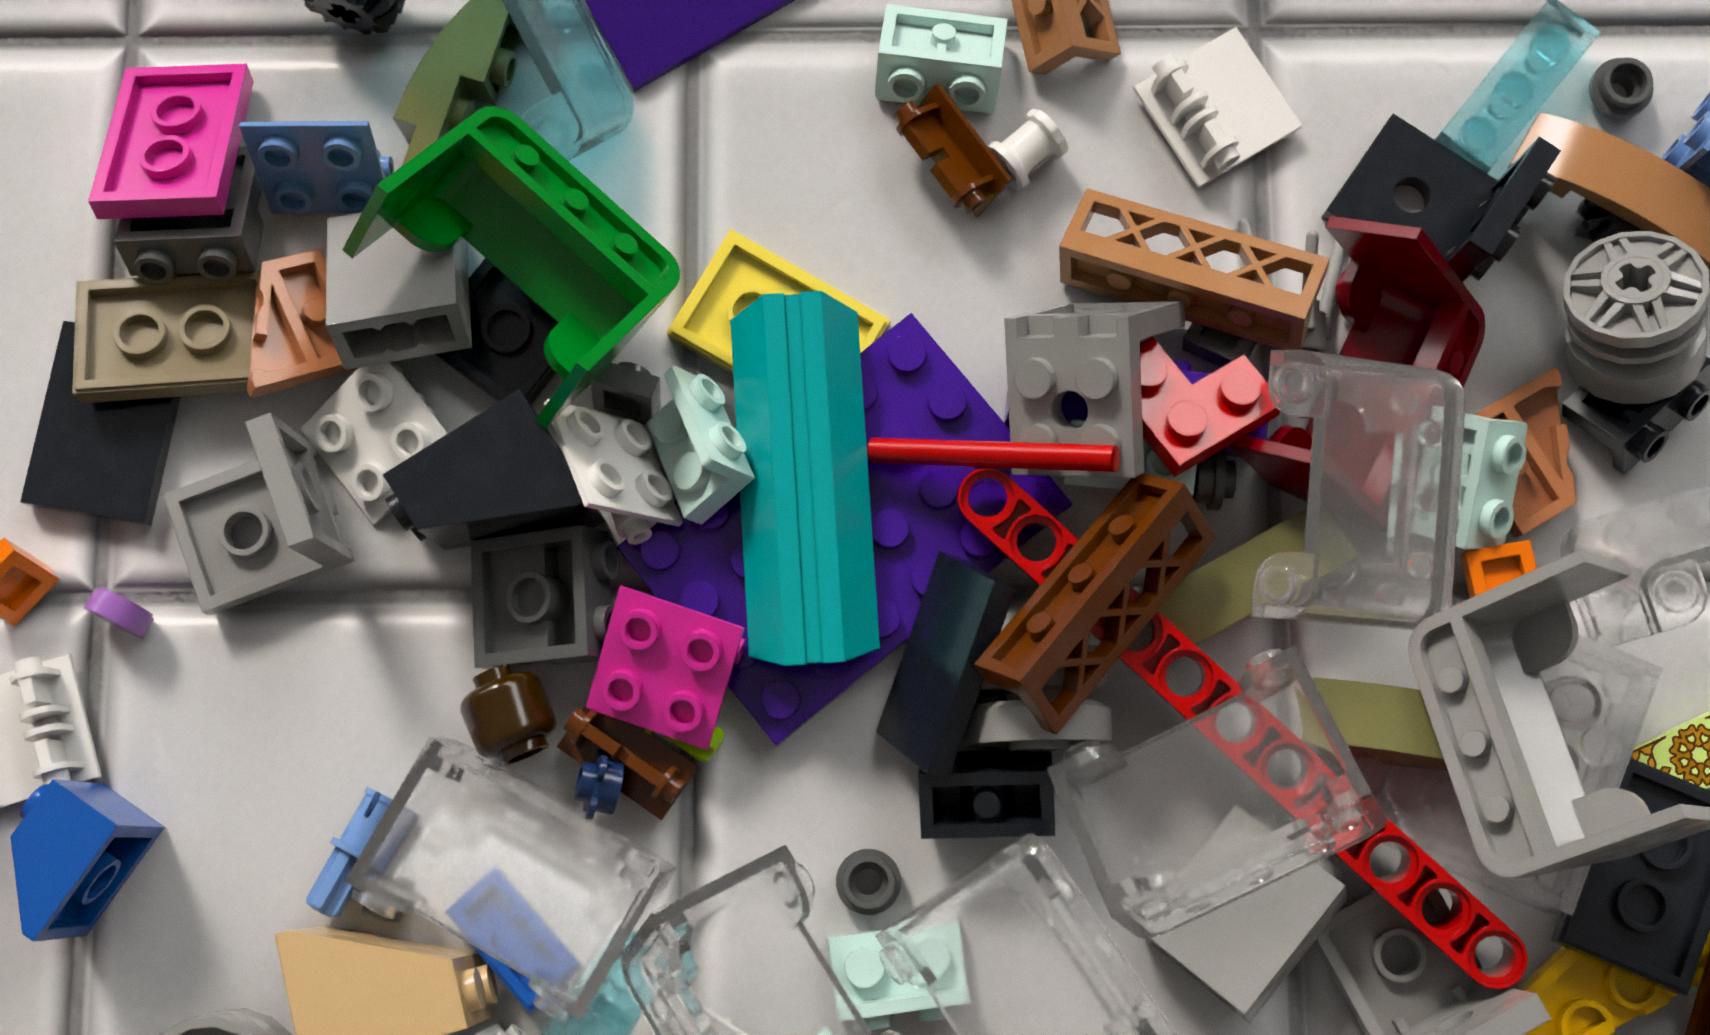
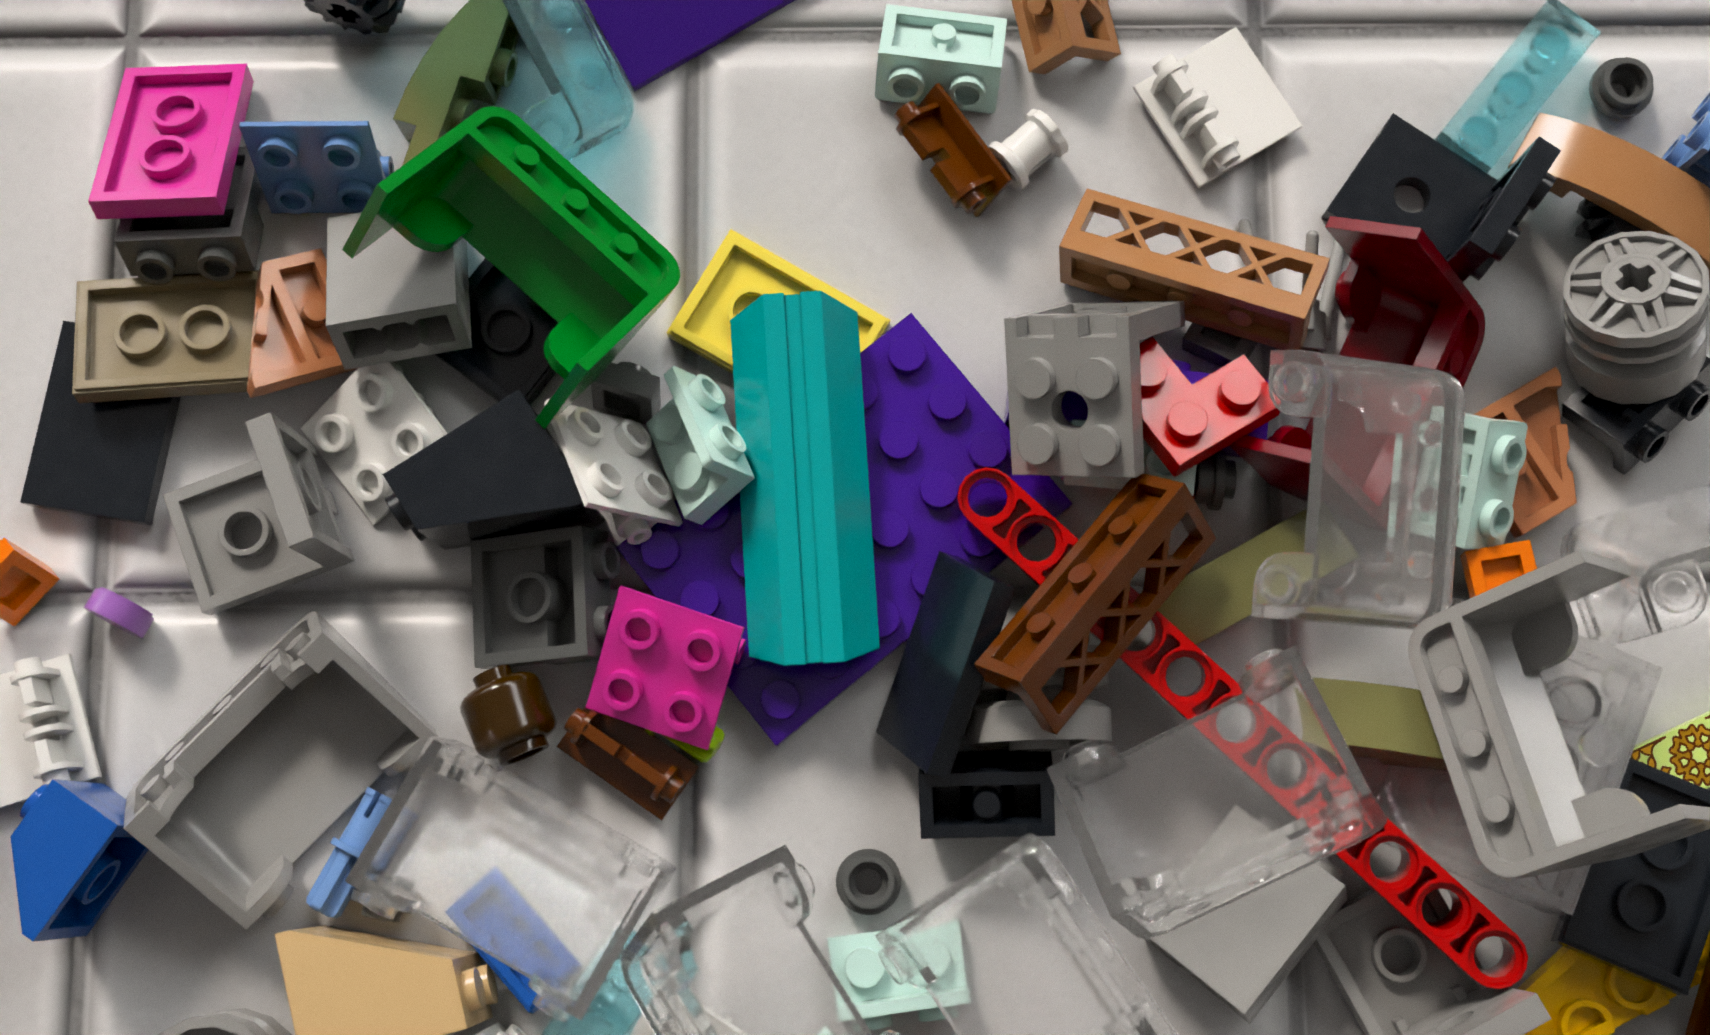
(273, 769): none -> light grey windscreen
(599, 785): dark blue plate -> none
(995, 454): red bar -> none

